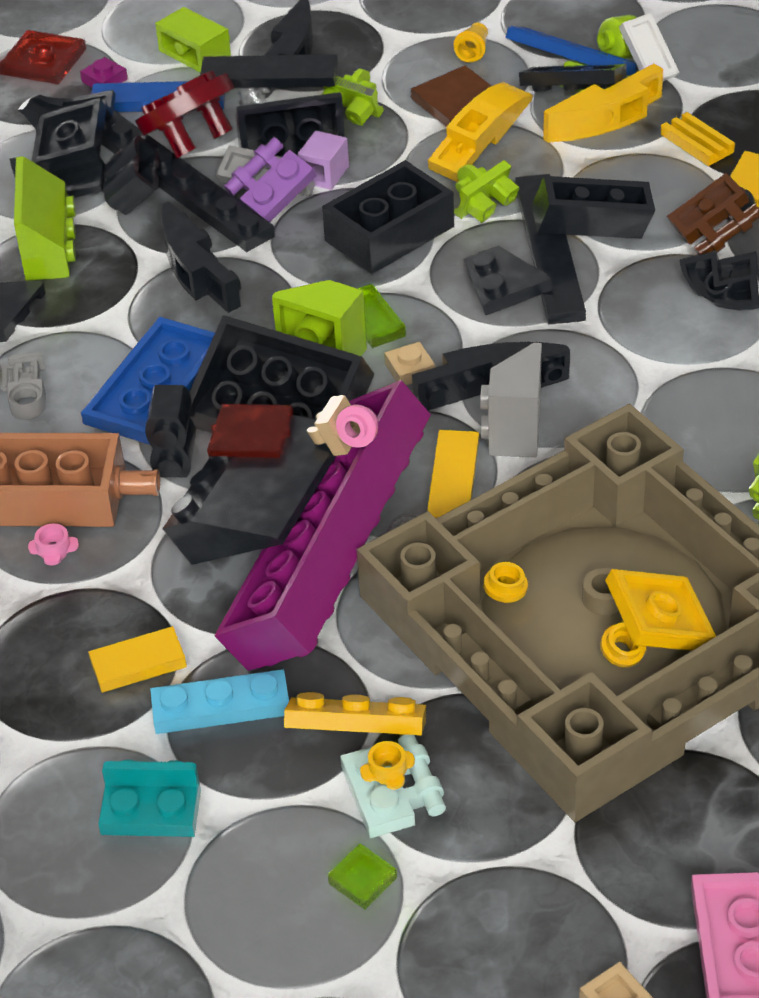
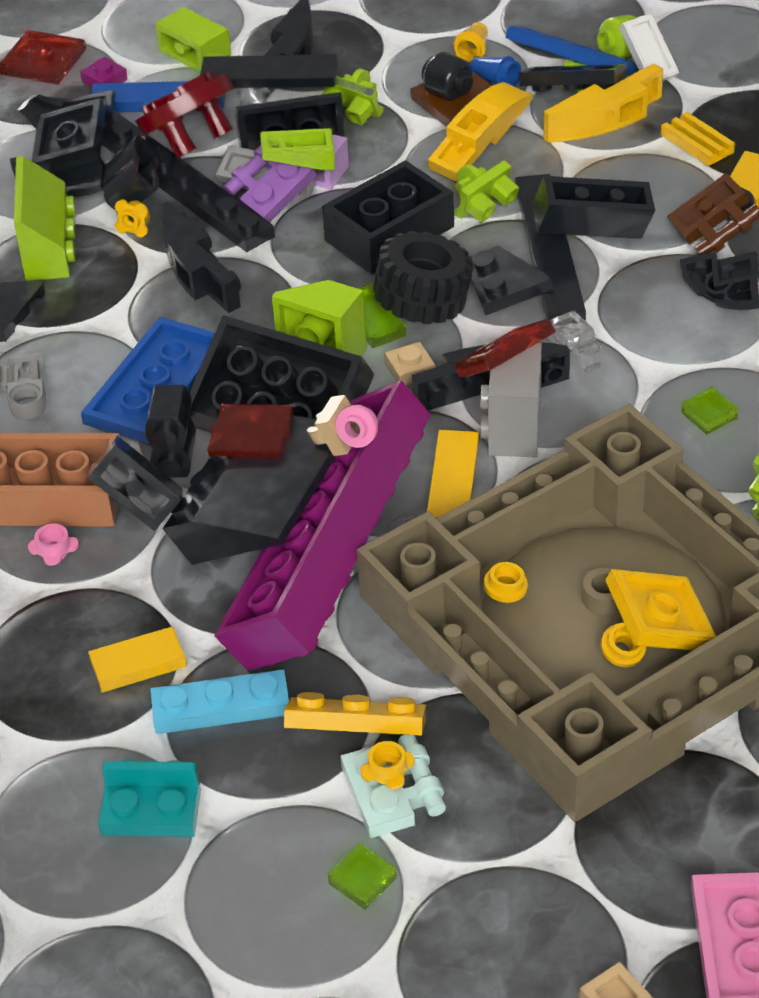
(135, 483): none -> black brick
(138, 212): none -> yellow plate
(300, 148): none -> lime slope
(422, 277): none -> black tyre
(447, 76): none -> black head
(497, 69): none -> blue cone
(504, 348): none -> clear red tile
(578, 336): none -> clear plate
(709, 410): none -> clear neon green tile

